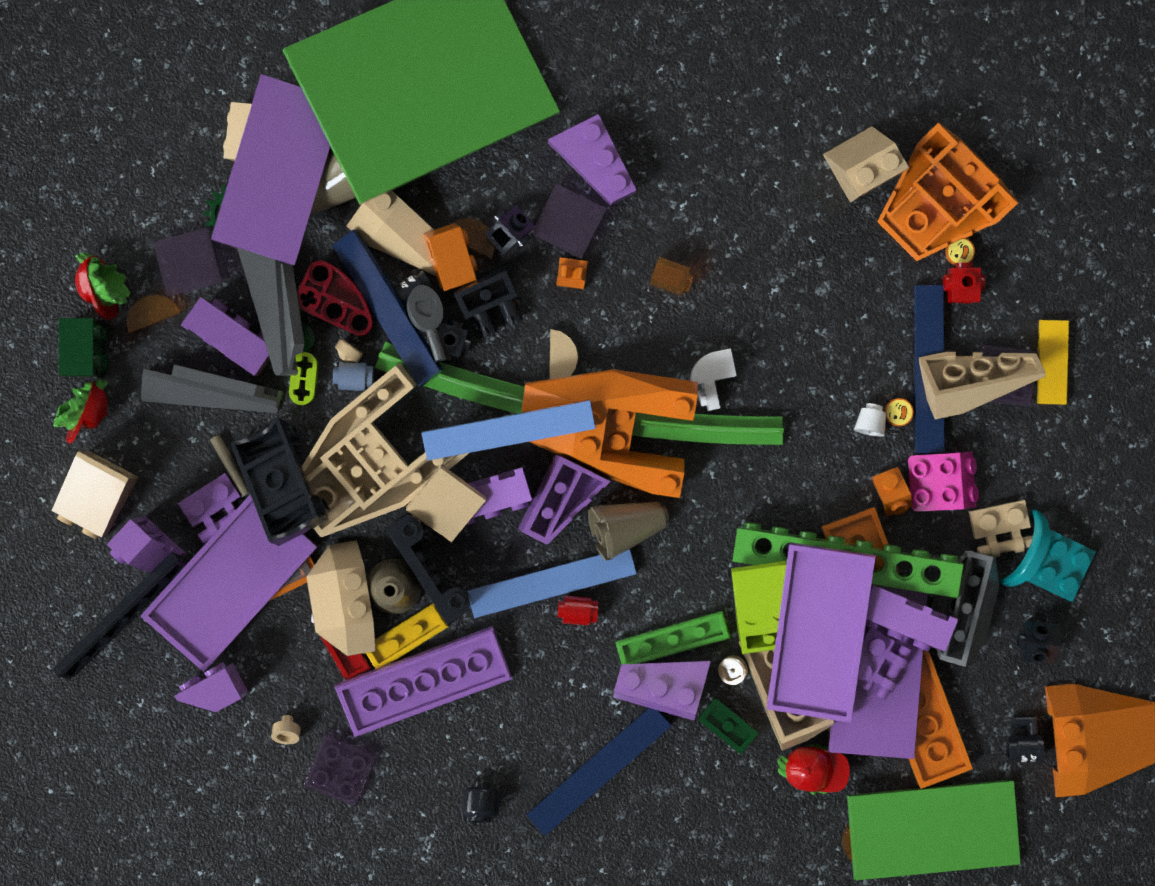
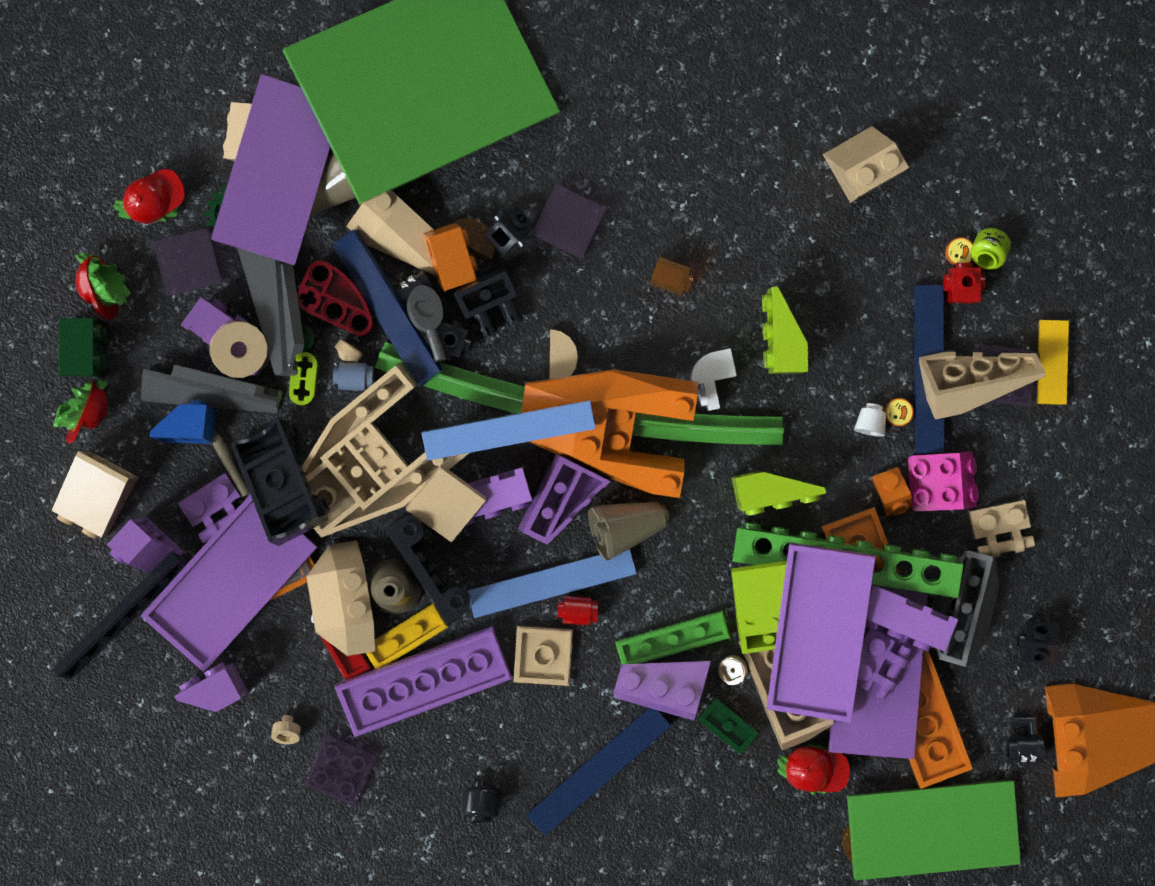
(150, 311): clear orange tile -> none
(152, 198): none -> red hair
(187, 424): none -> blue slope
(238, 332): none -> tan tile
(543, 655): none -> tan tile
(571, 273): orange tile -> none
(595, 159): medium lavender wedge -> none
(761, 489): none -> lime slope
(786, 342): none -> lime slope
(943, 196): orange wedge -> none
(990, 248): none -> lime head
(1052, 562): teal piece -> none

